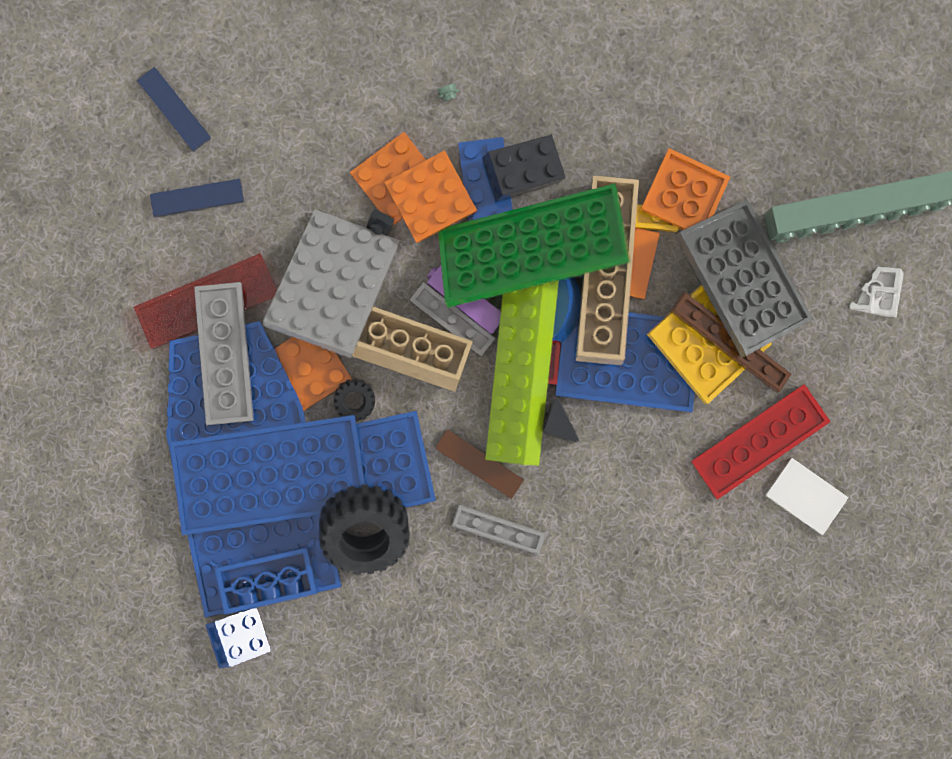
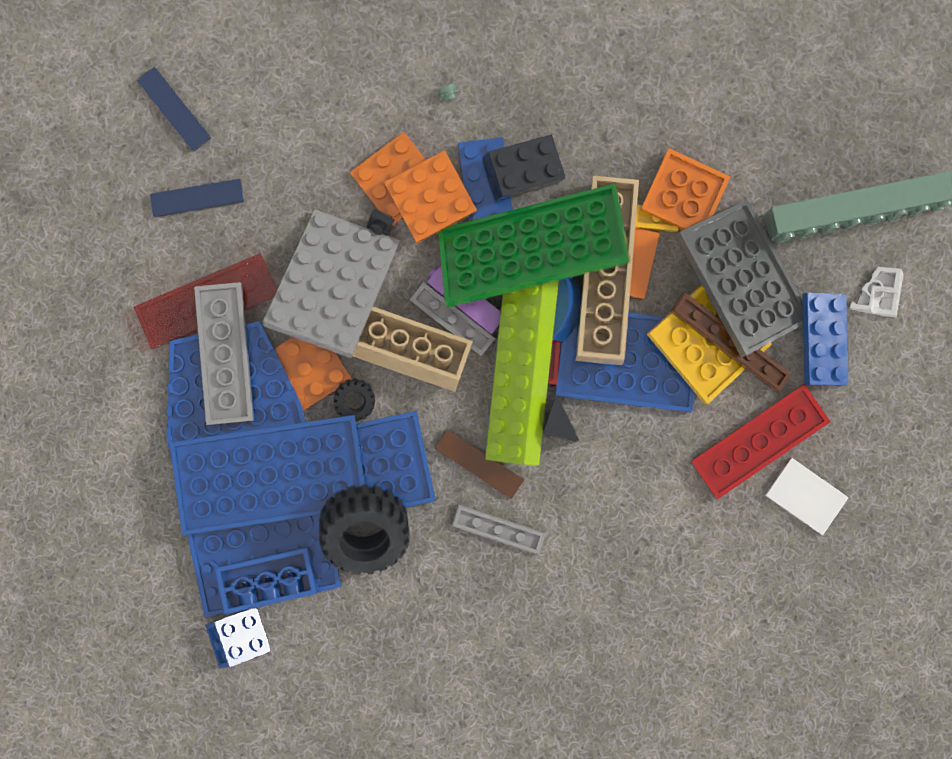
(825, 339): none -> plate

